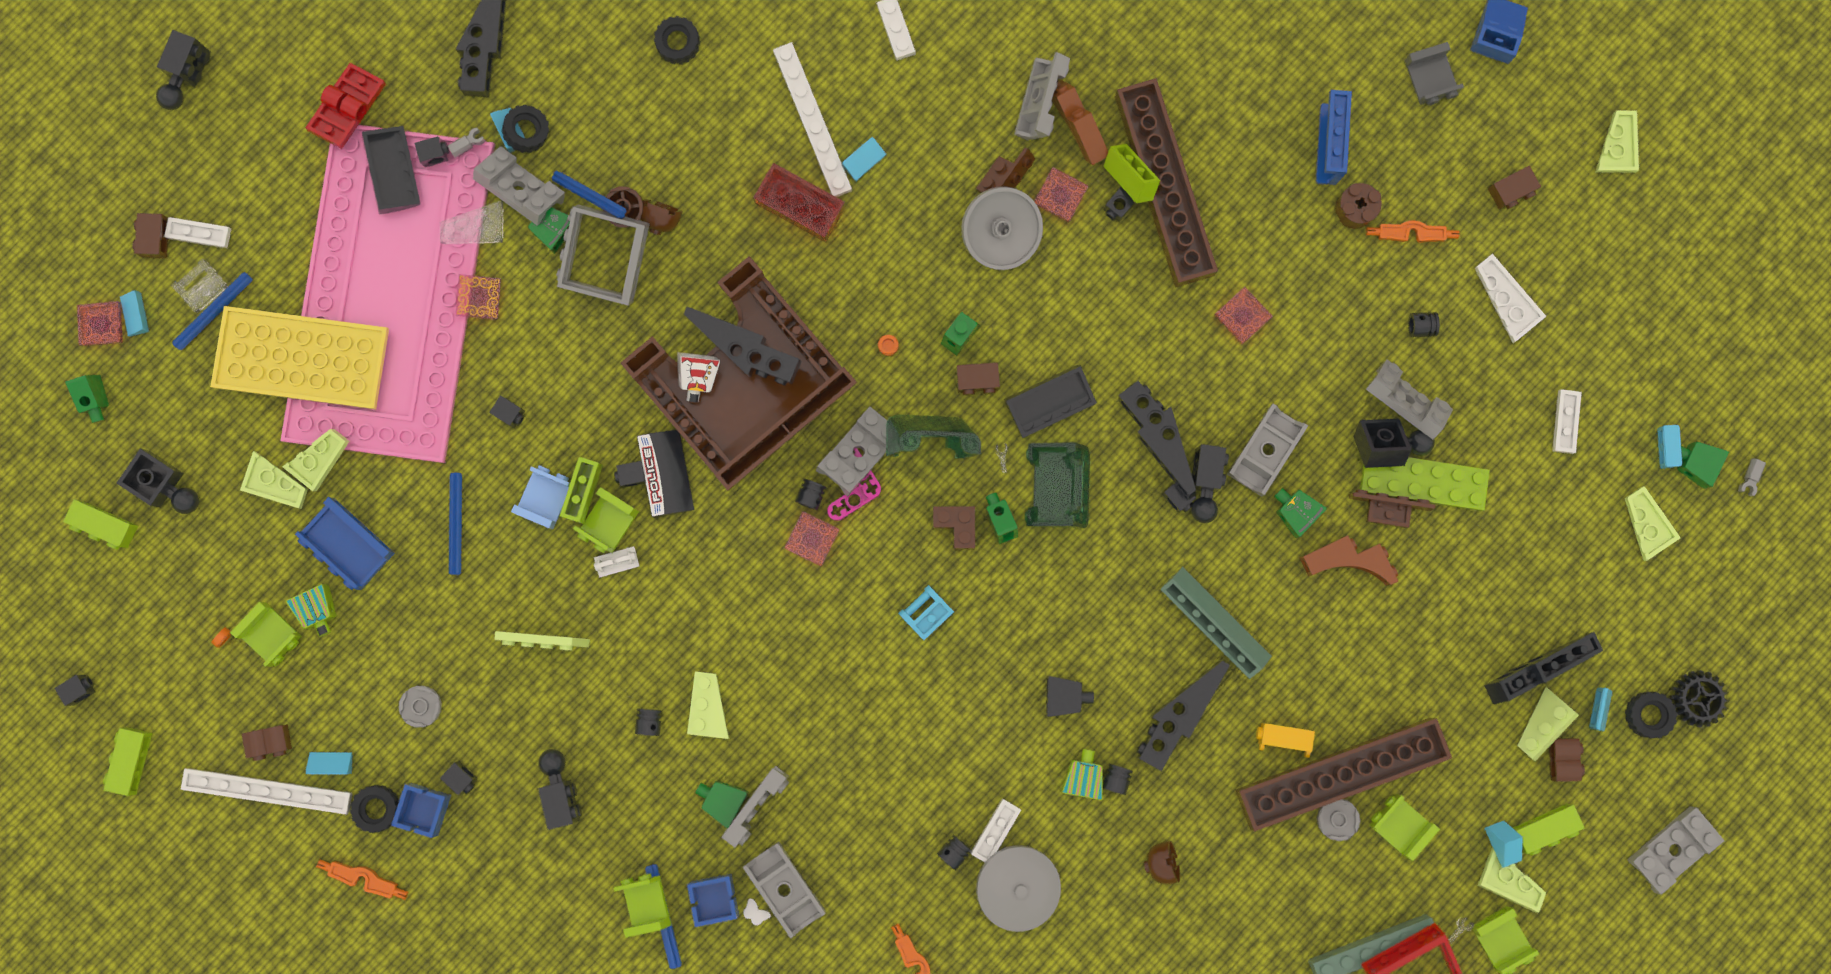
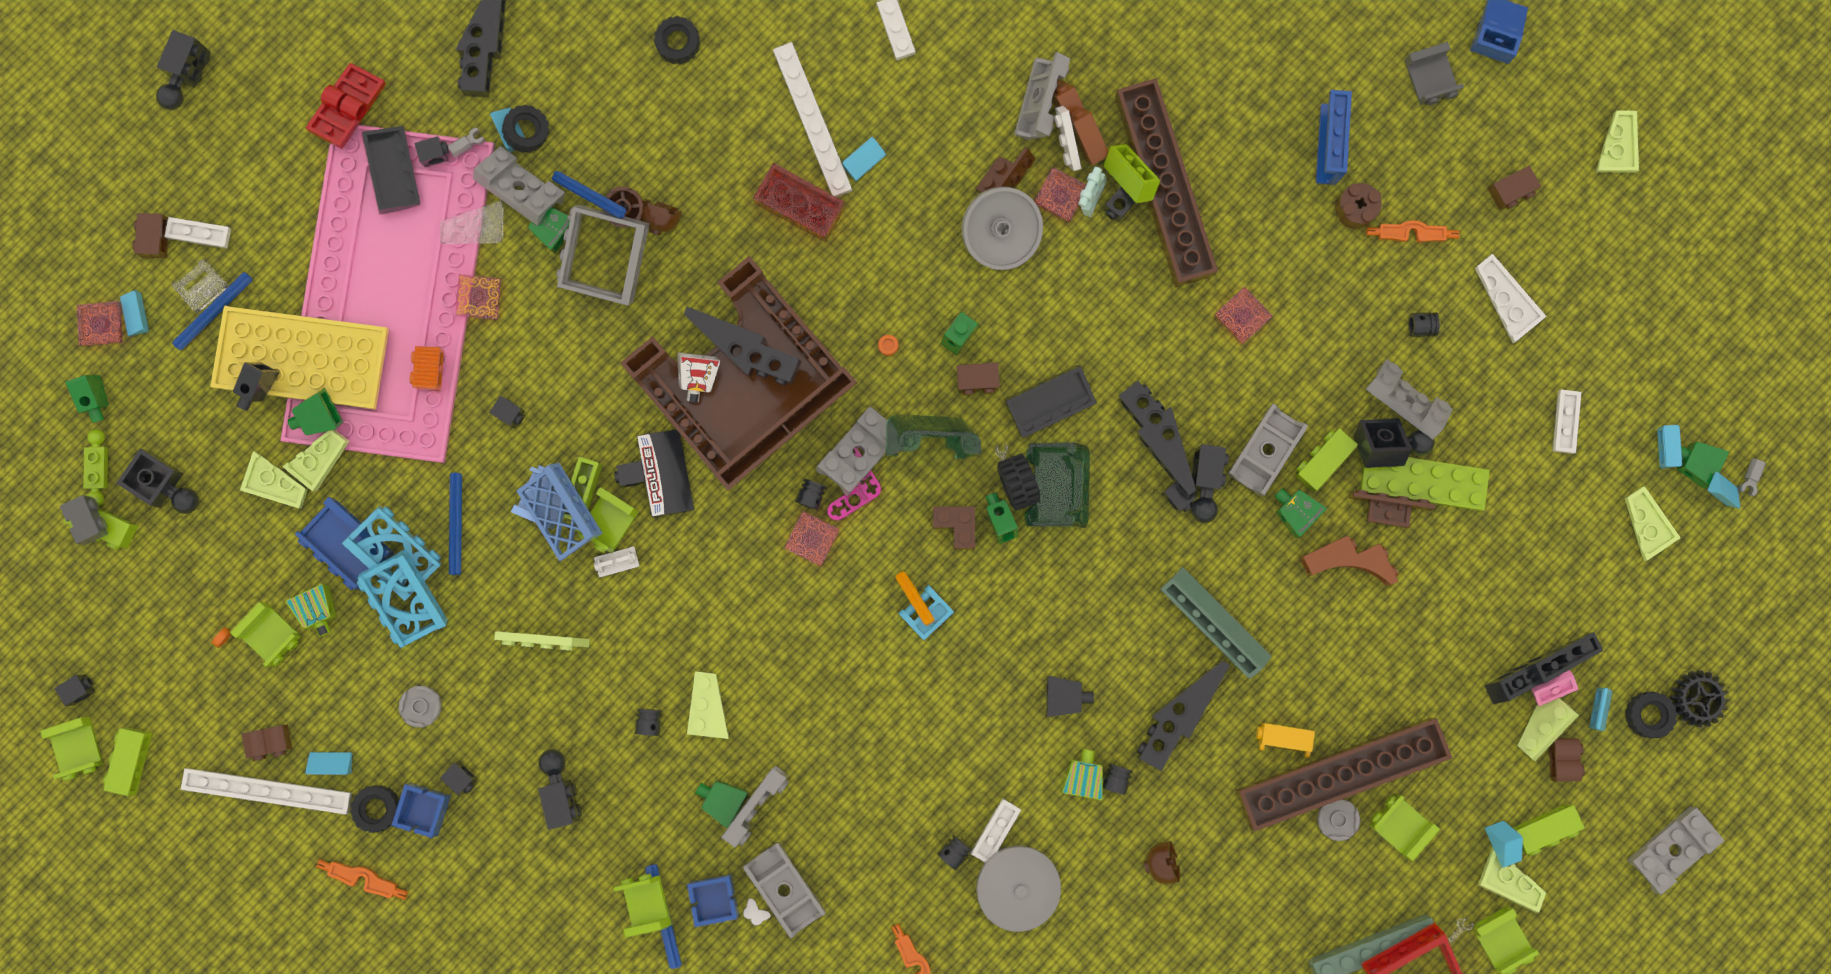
(74, 747): none -> lime panel
(85, 519): none -> dark grey brick
(96, 466): none -> lime plate
(254, 383): none -> black torso
(315, 414): none -> green torso
(362, 548): none -> medium azure fence
(408, 571): none -> medium azure fence
(427, 368): none -> orange brick
(570, 500): none -> medium blue fence
(915, 599): none -> light orange axle
(1018, 481): none -> black tyre
(1067, 138): none -> white plate
(1092, 191): none -> light aqua plate
(1325, 459): none -> lime brick
(1555, 688): none -> bright pink plate
(1724, 491): none -> medium azure slope

